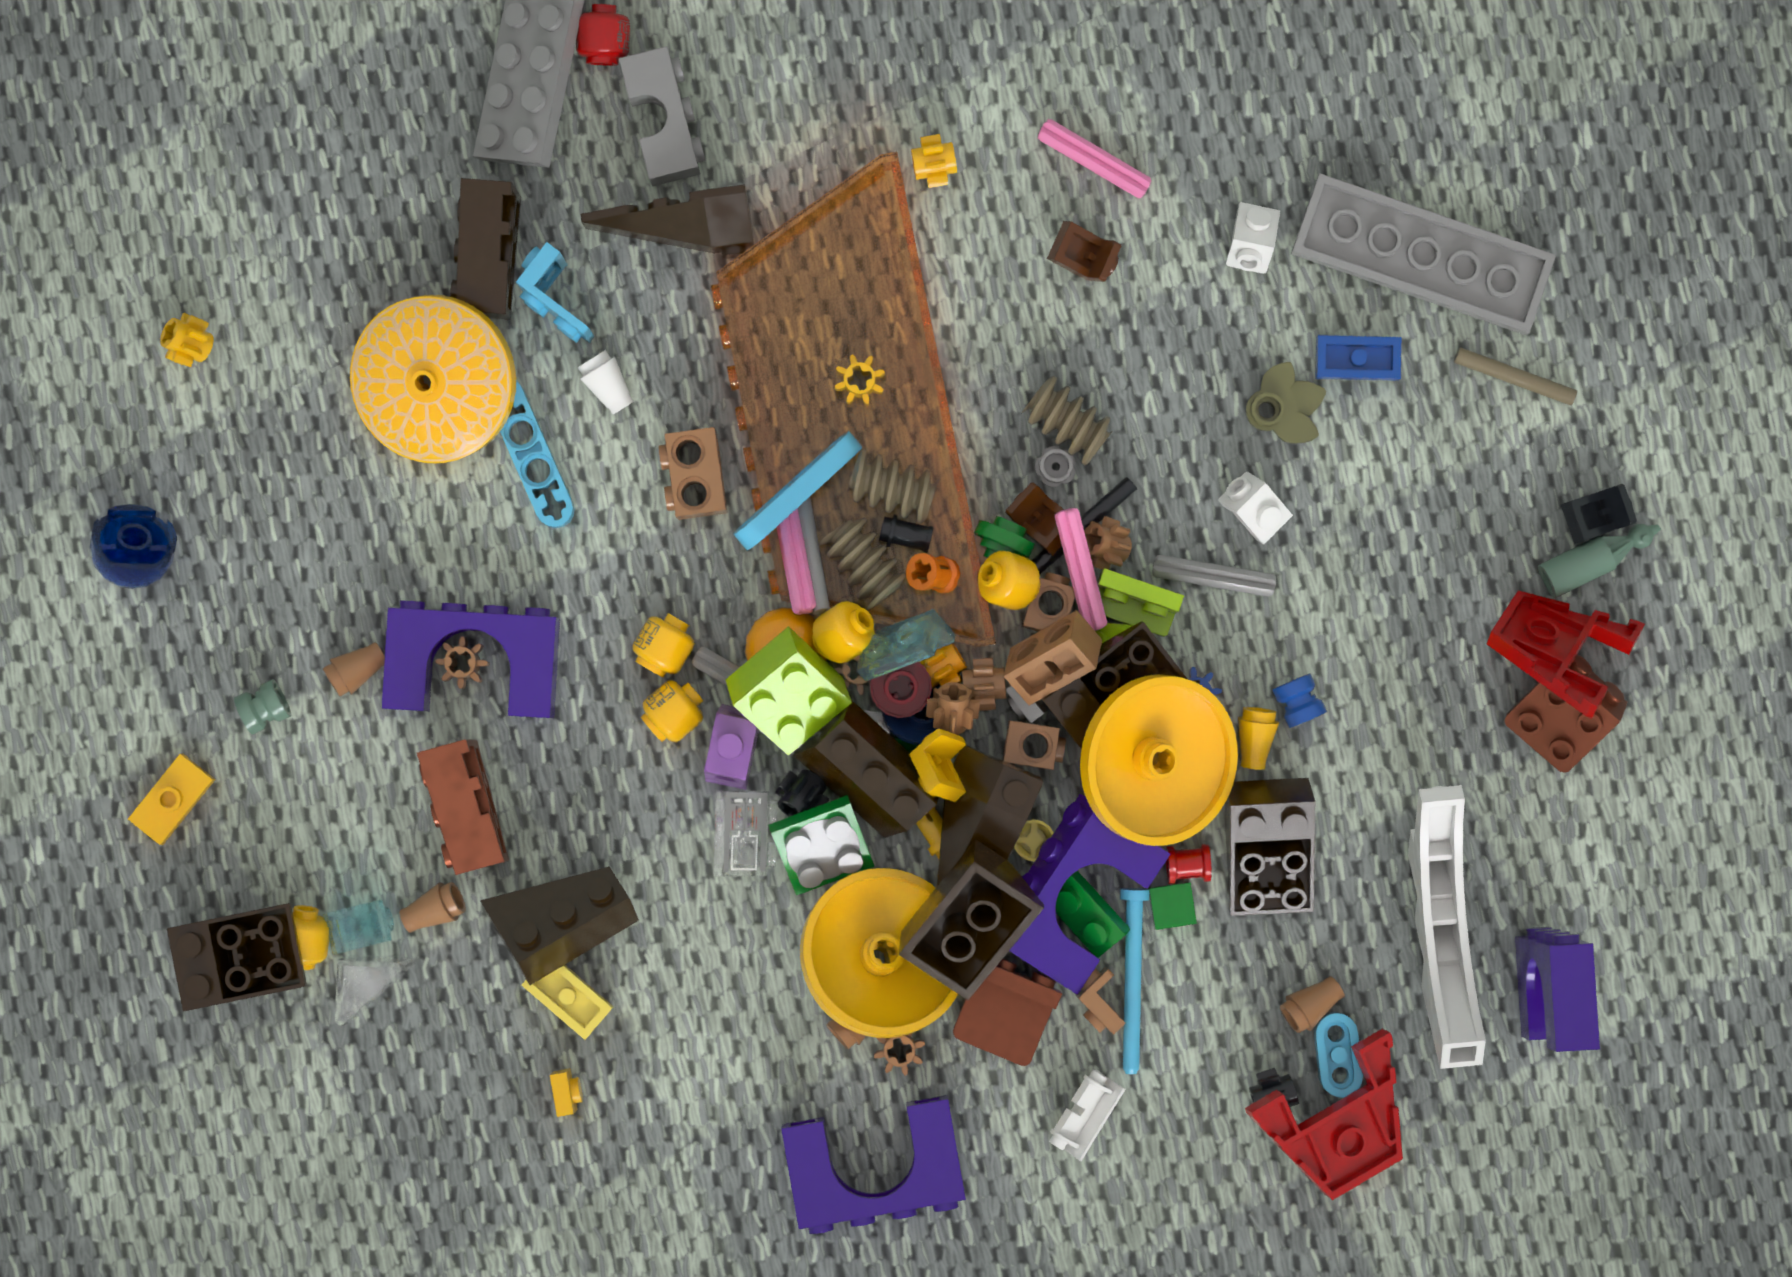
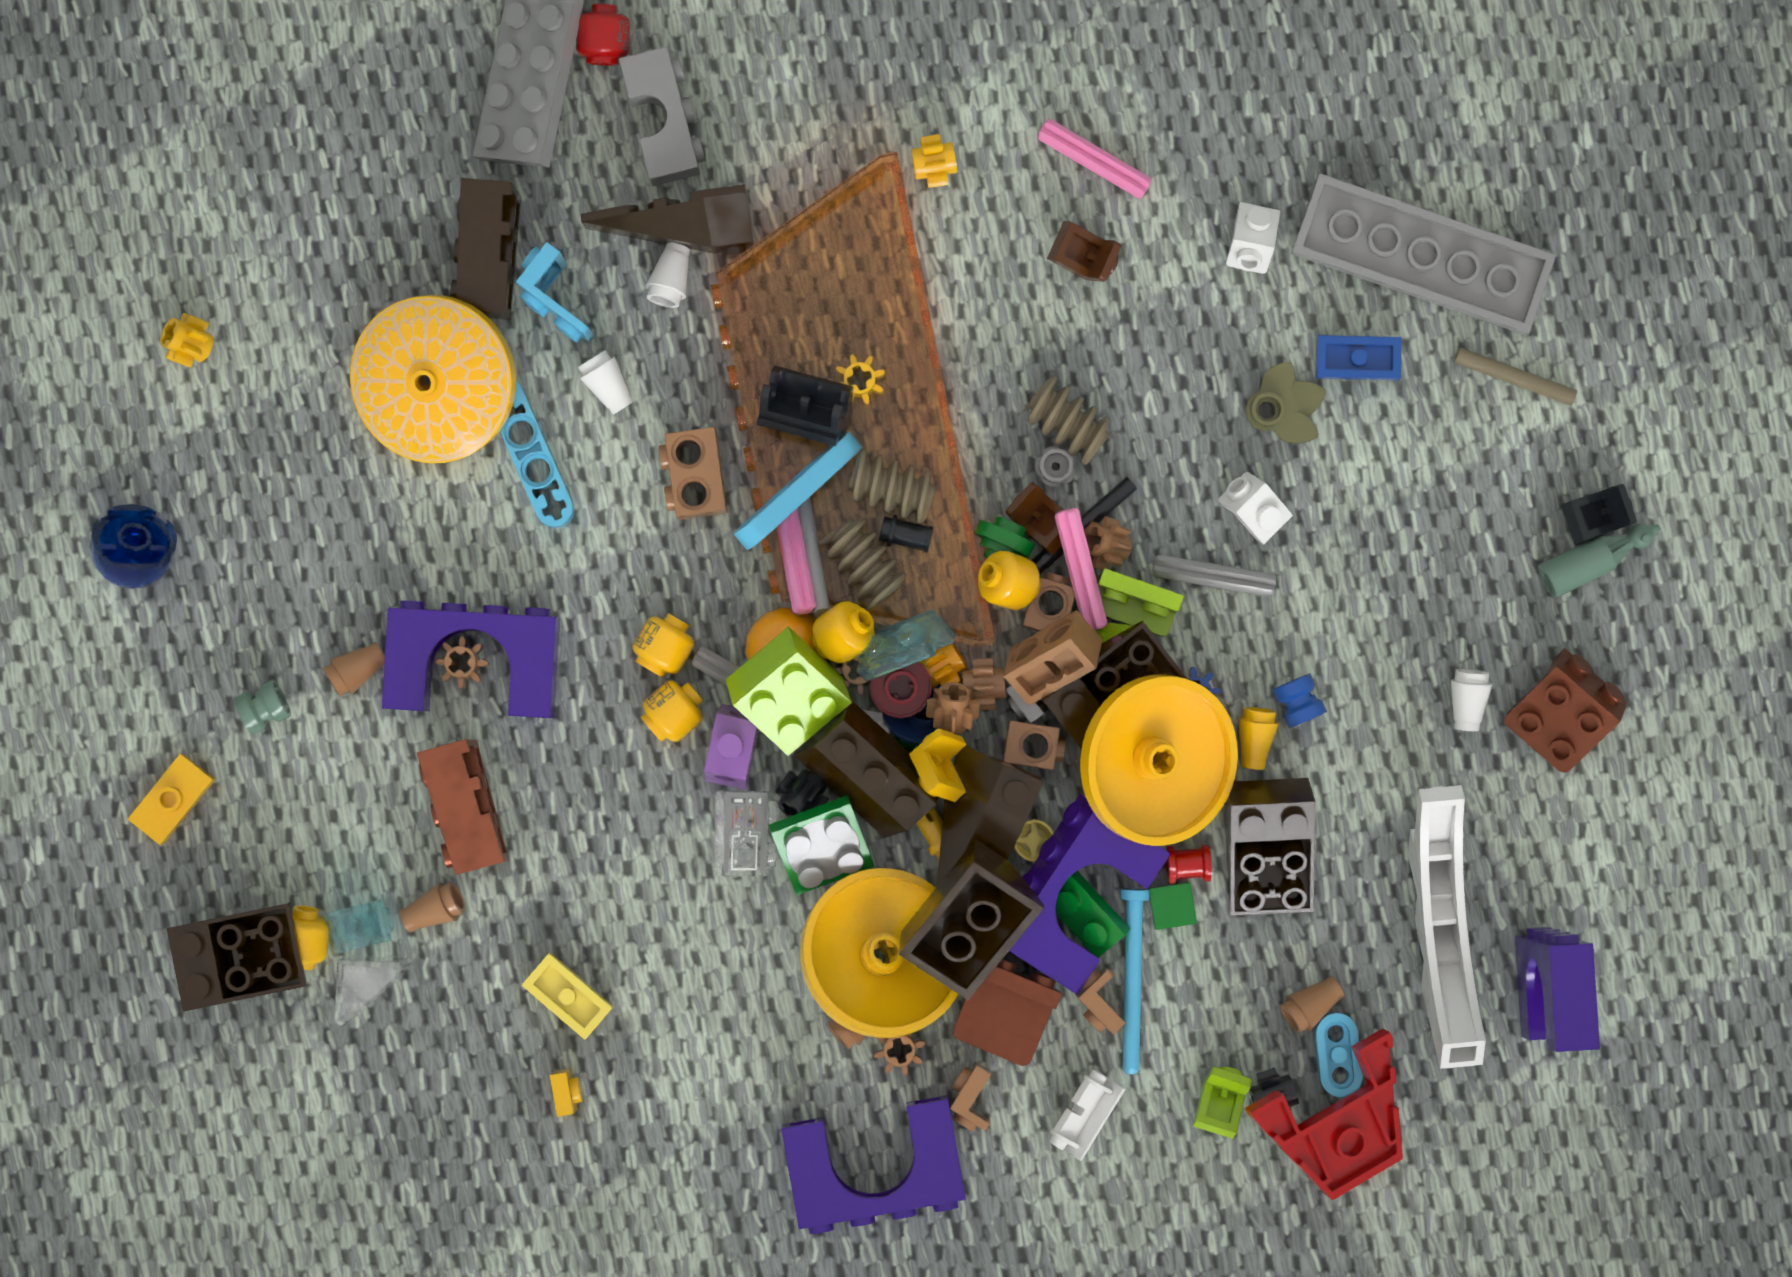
(560, 919): dark brown wedge -> none
(669, 277): none -> white cone
(805, 405): none -> black hinge
(928, 567): orange bush -> none
(968, 1086): none -> medium nougat bracket
(1222, 1101): none -> lime bracket
(1469, 698): none -> white cone
(1545, 639): red wing -> none

